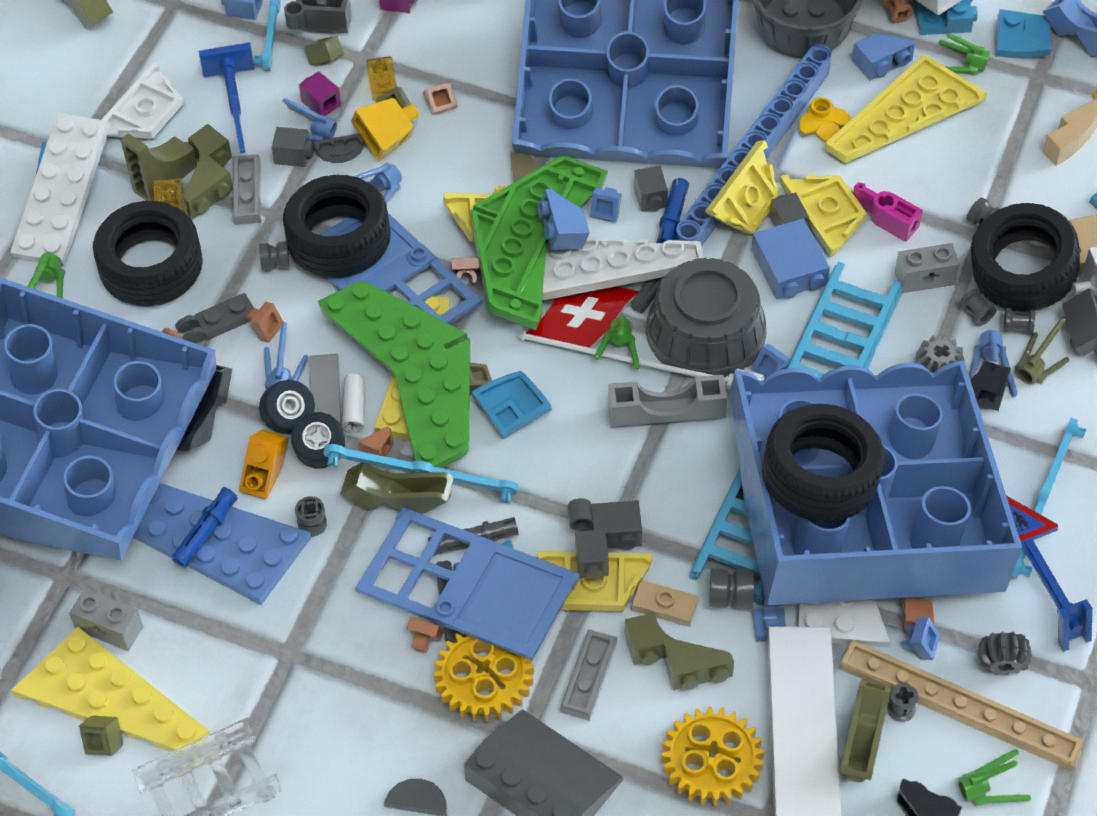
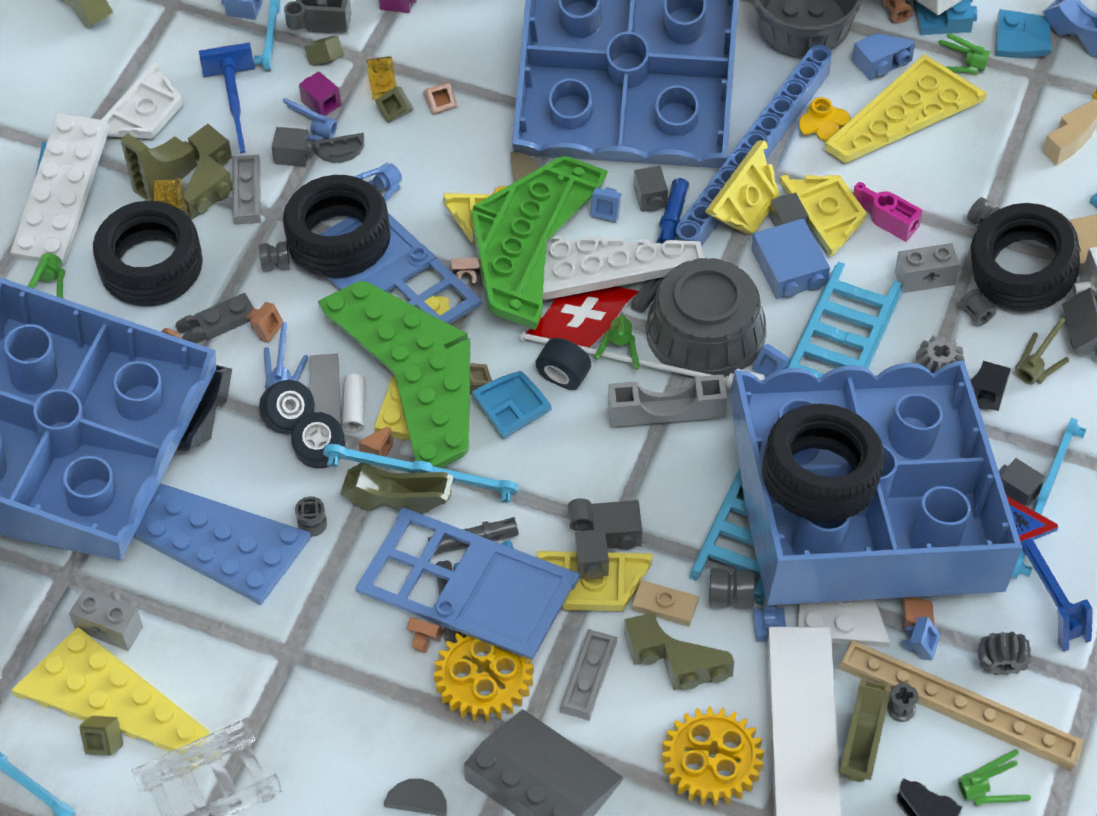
(211, 518): blue pin -> none
(263, 463): light orange slope -> none
(384, 125): yellow torso -> none
(563, 222): medium blue slope -> none
(563, 363): none -> black wheel
(992, 348): medium blue plant -> none
(1019, 321): dark grey bush -> none
(1021, 481): none -> dark grey brick

